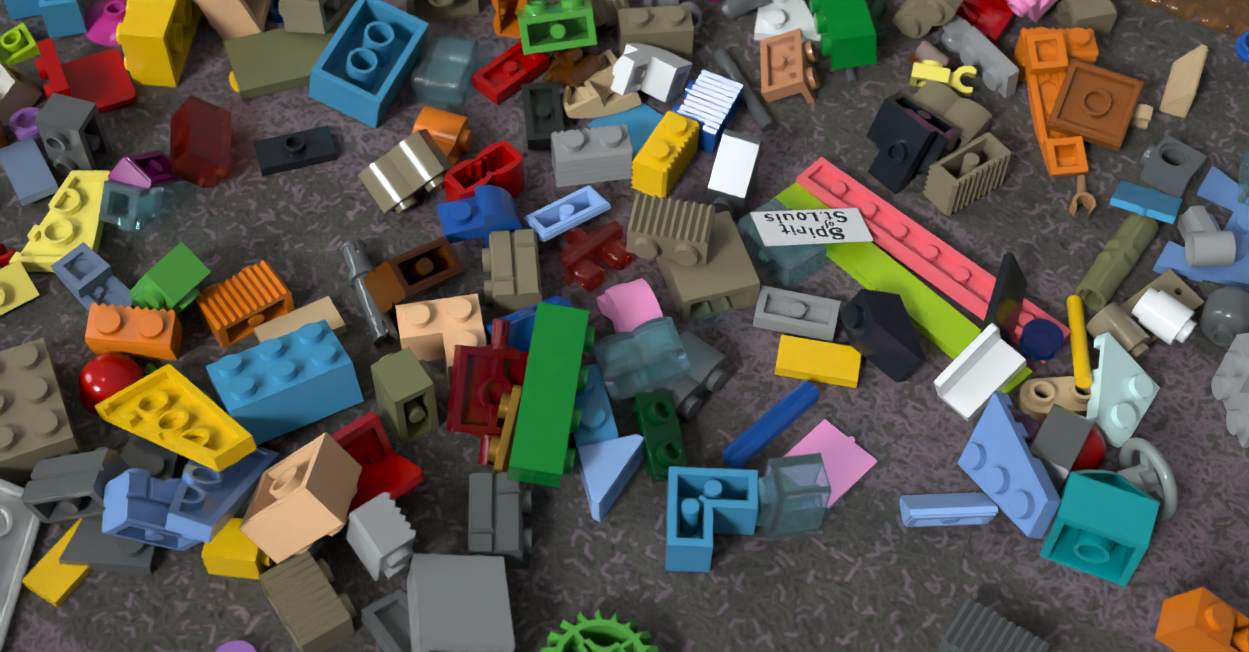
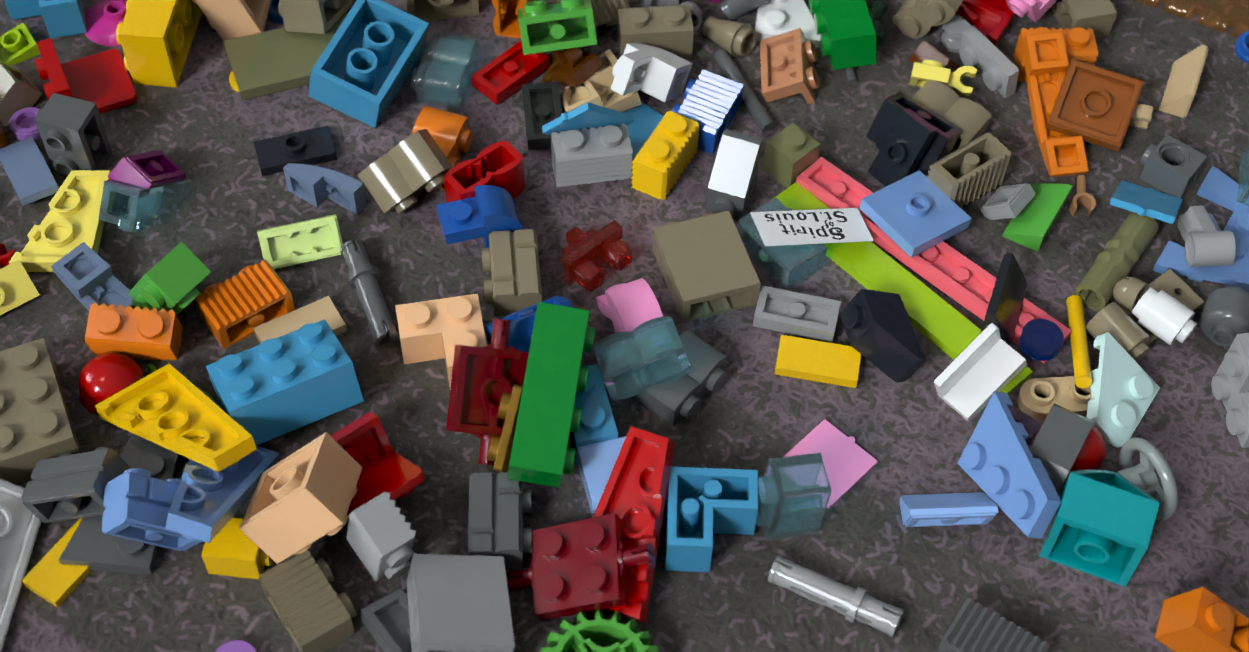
(200, 143): clear red brick -> none
(301, 241): none -> yellowish green plate
(319, 183): none -> sand blue slope
(405, 395): olive brick -> none
(412, 274): reddish brown brick -> none
(566, 213): light blue slope -> none
(579, 567): none -> dark red plate
(587, 116): none -> dark azure piece
(638, 497): none -> red wing
(661, 433): dark green hinge -> none
(670, 229): dark tan brick -> none
(732, 36): none -> dark tan cone
(770, 425): blue axle -> none
(790, 154): none -> olive brick
(837, 596): none -> light grey pin
(915, 213): none -> medium blue plate
(1008, 201): none -> light grey tile
(1039, 215): none -> bright green slope
(1129, 292): none -> dark tan hinge

